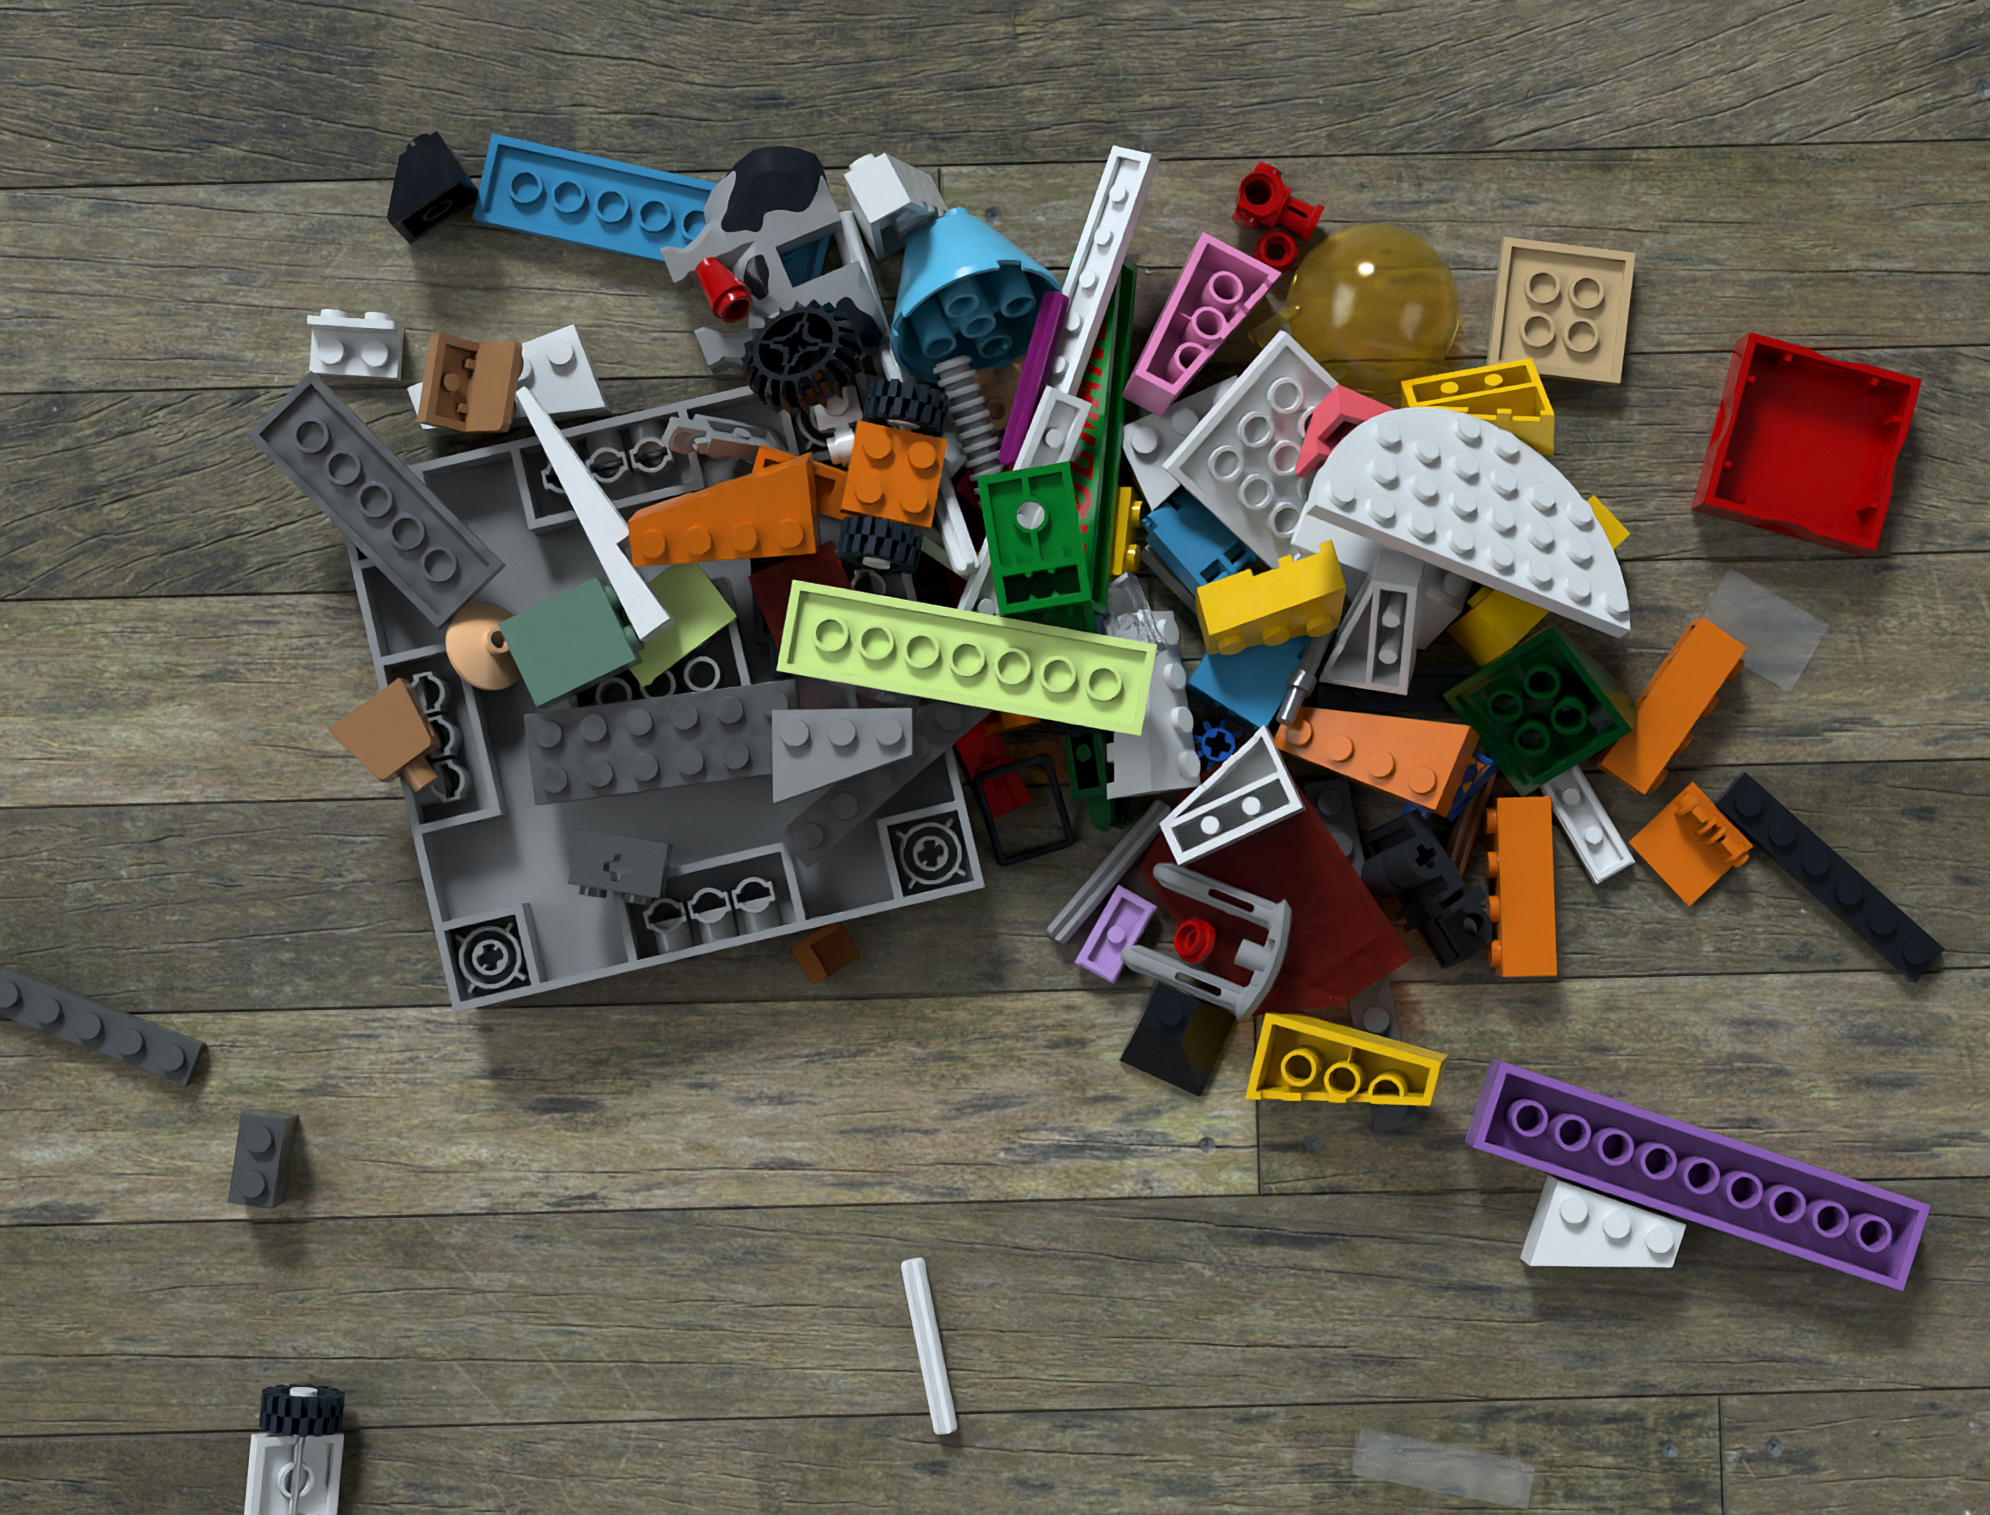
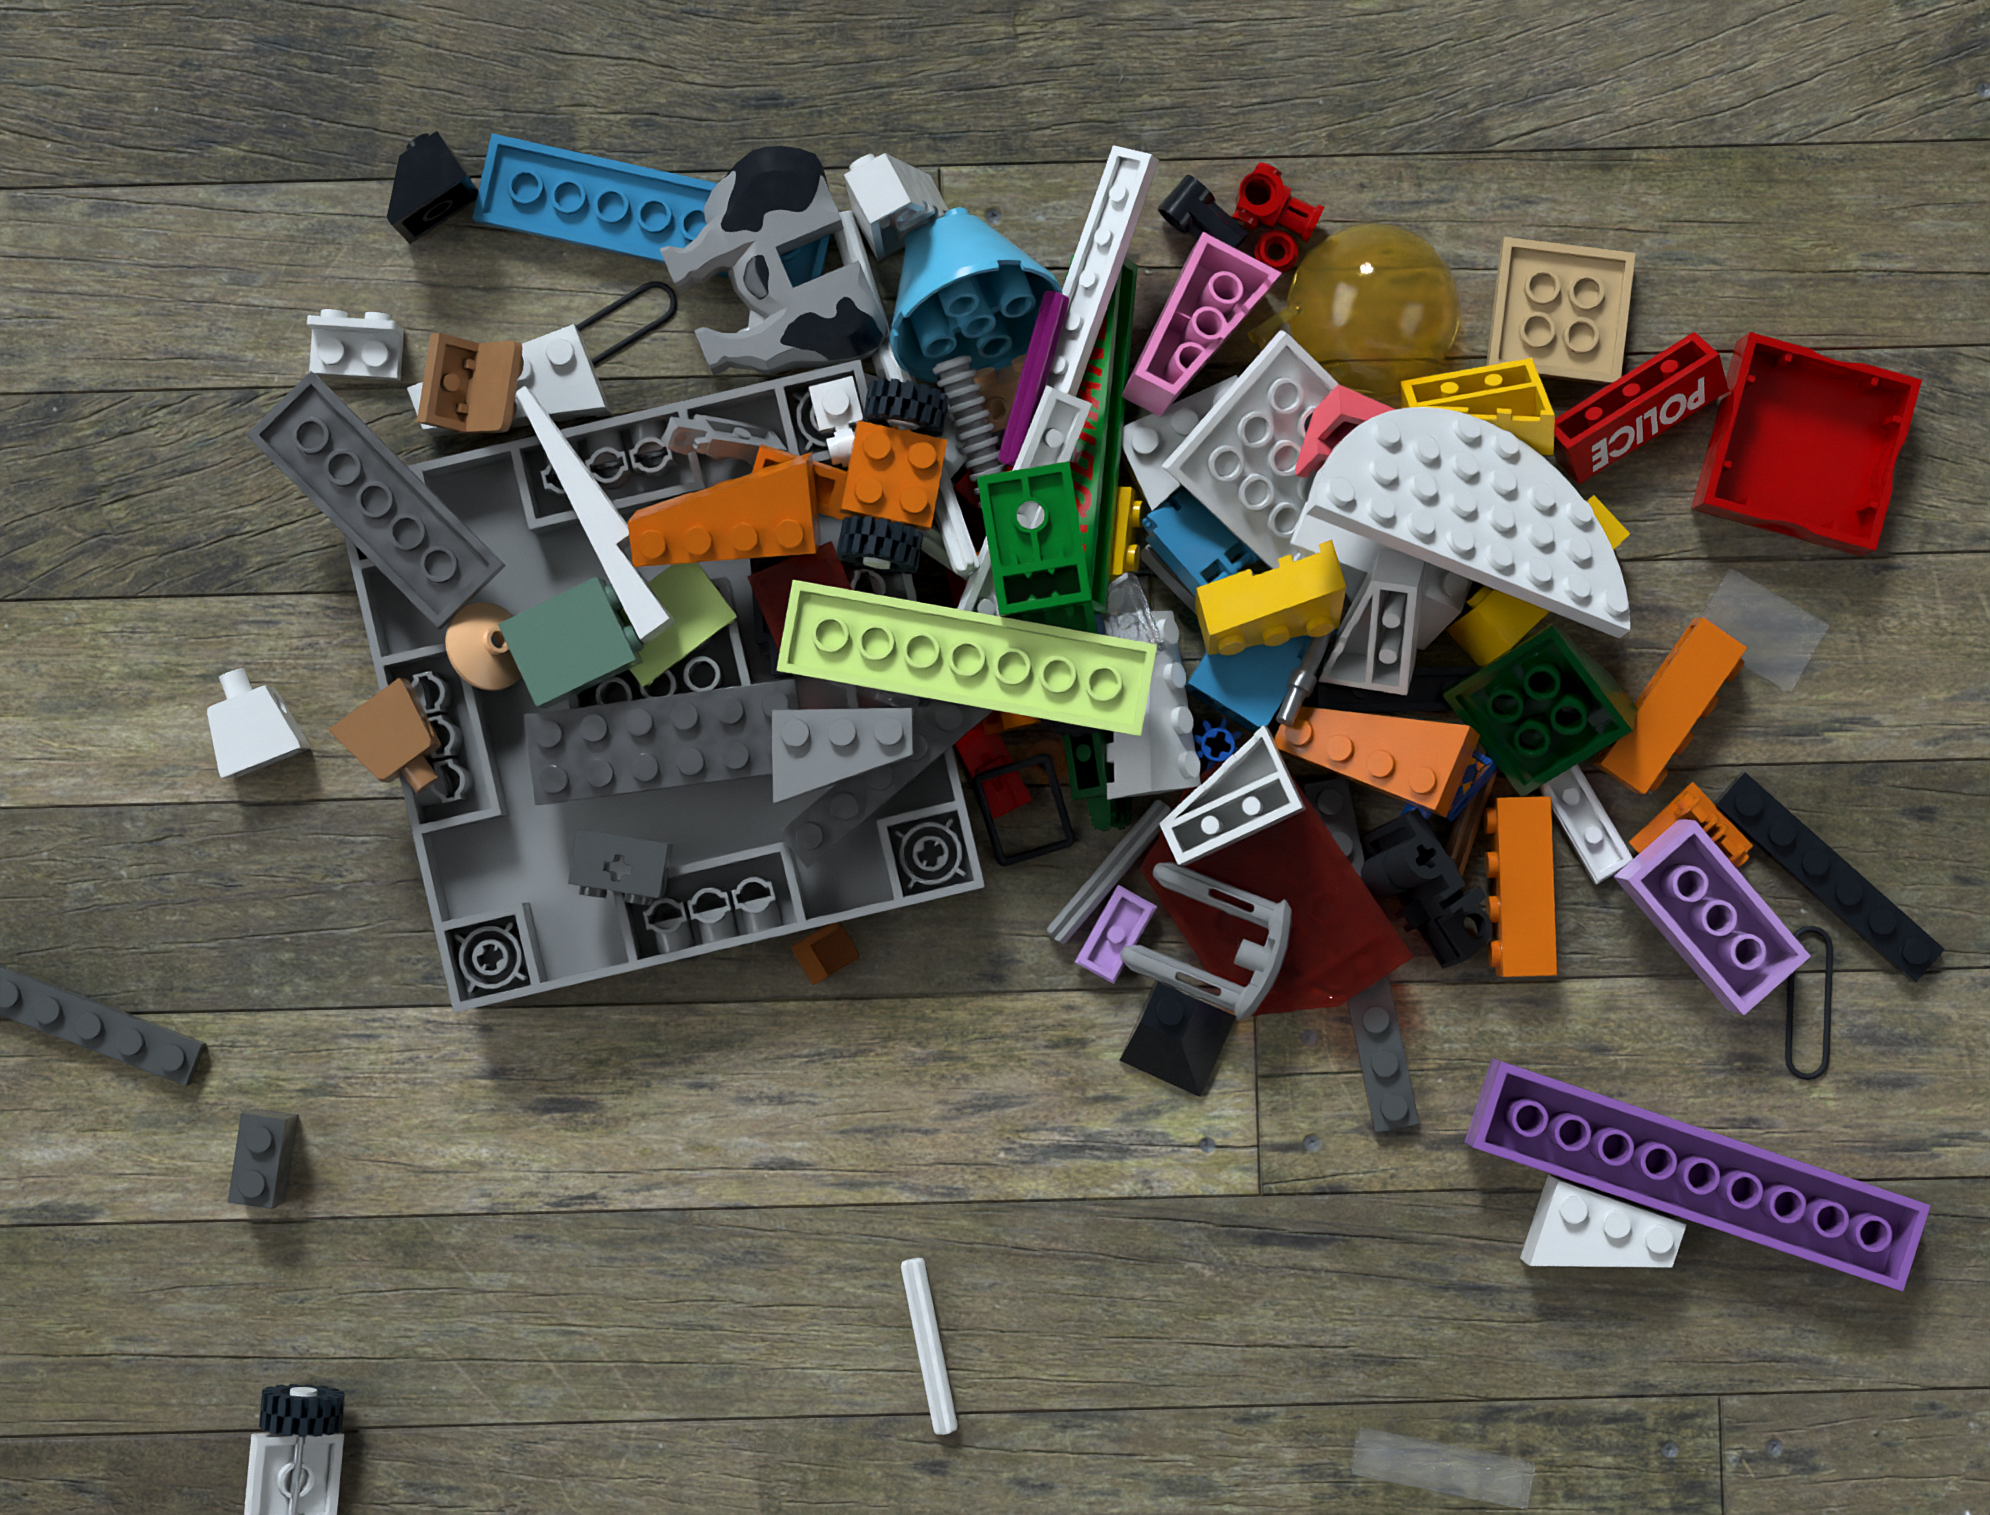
(251, 727): none -> white torso
(653, 284): none -> black piece
(724, 291): red cone -> none
(809, 366): black gear -> none
(1193, 211): none -> black piece
(1194, 940): red plate -> none
(1339, 1064): yellow wedge -> none
(1638, 407): none -> red brick
(1712, 916): none -> lavender brick
(1827, 1008): none -> black piece

